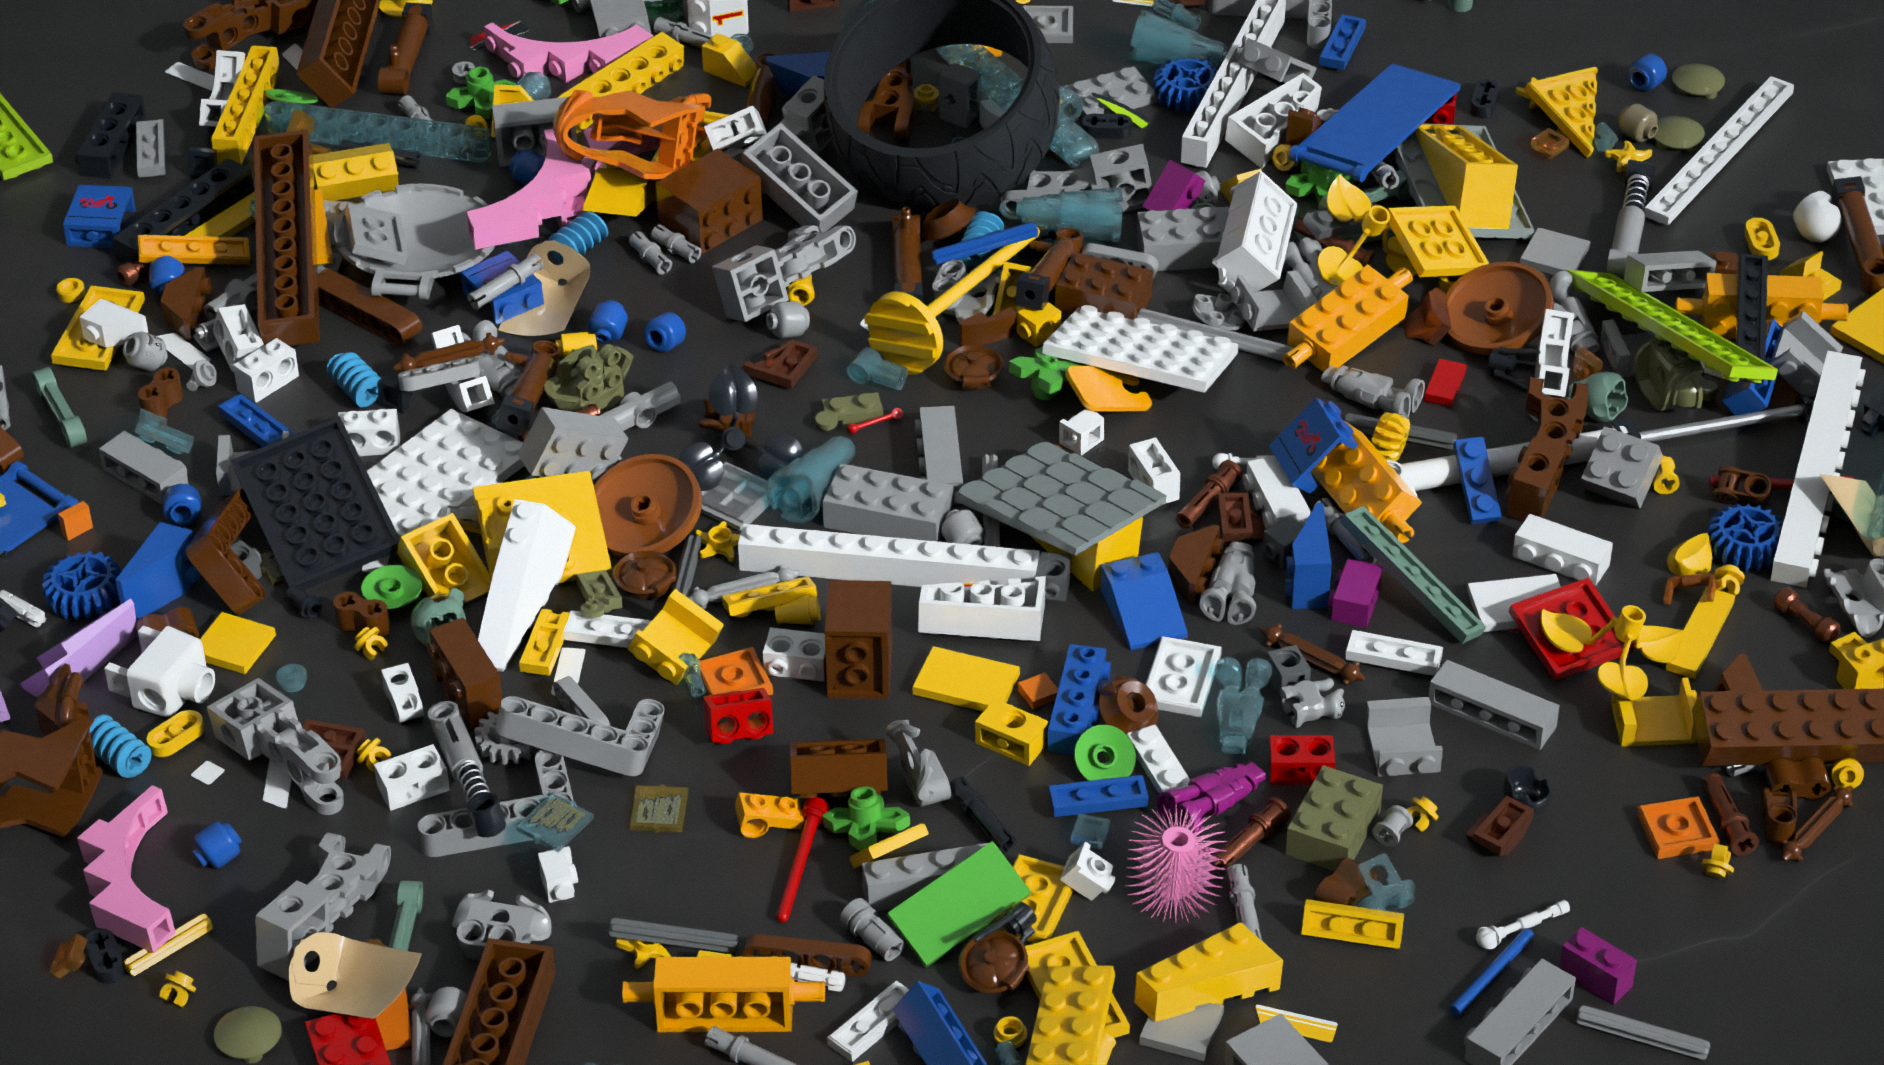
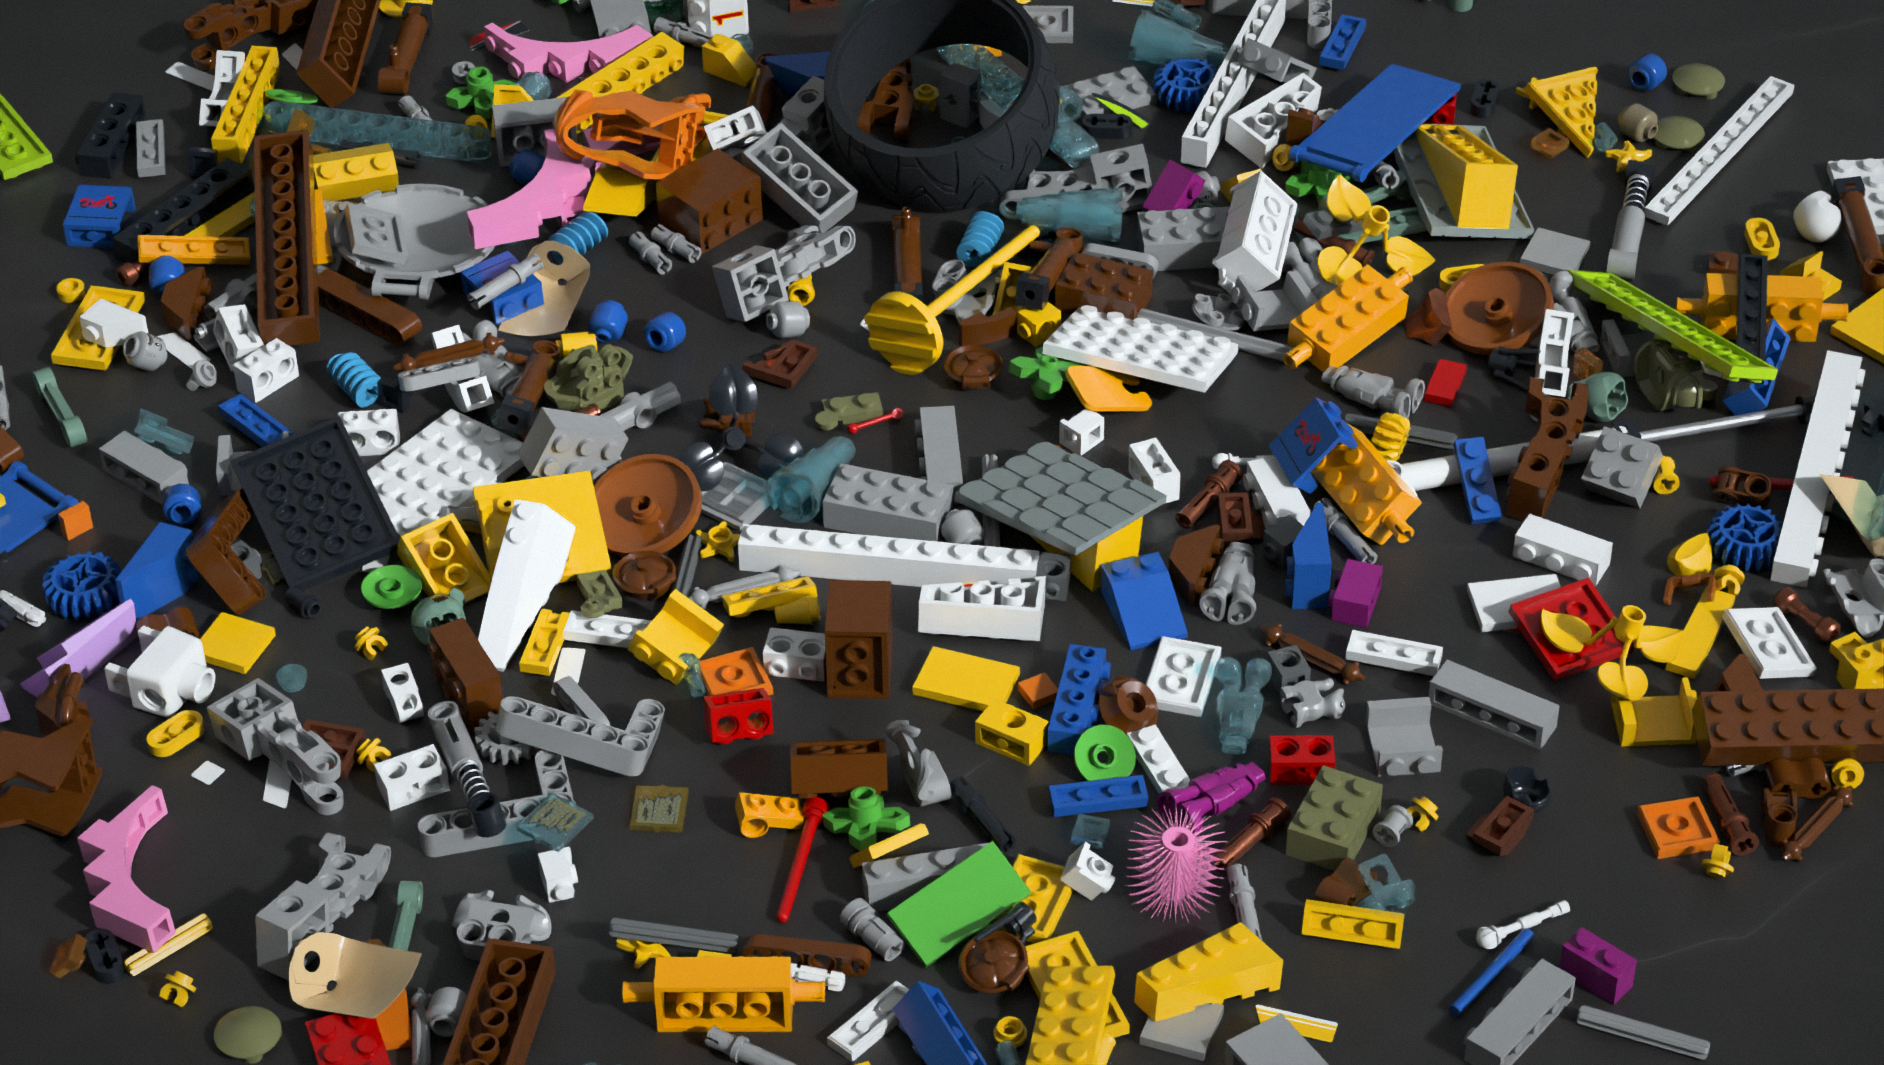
(119, 747): dark azure piece -> none
(161, 392): reddish brown axle -> none
(216, 844): blue head -> none
(356, 613): reddish brown axle -> none
(870, 366): clear light blue piece -> none
(947, 220): reddish brown piece -> none
(985, 243): blue axle -> none
(1413, 574): sand green plate -> none
(1436, 240): yellow plate -> none
(1668, 270): light grey brick -> none
(1769, 642): none -> white tile
(1802, 352): light grey panel -> none

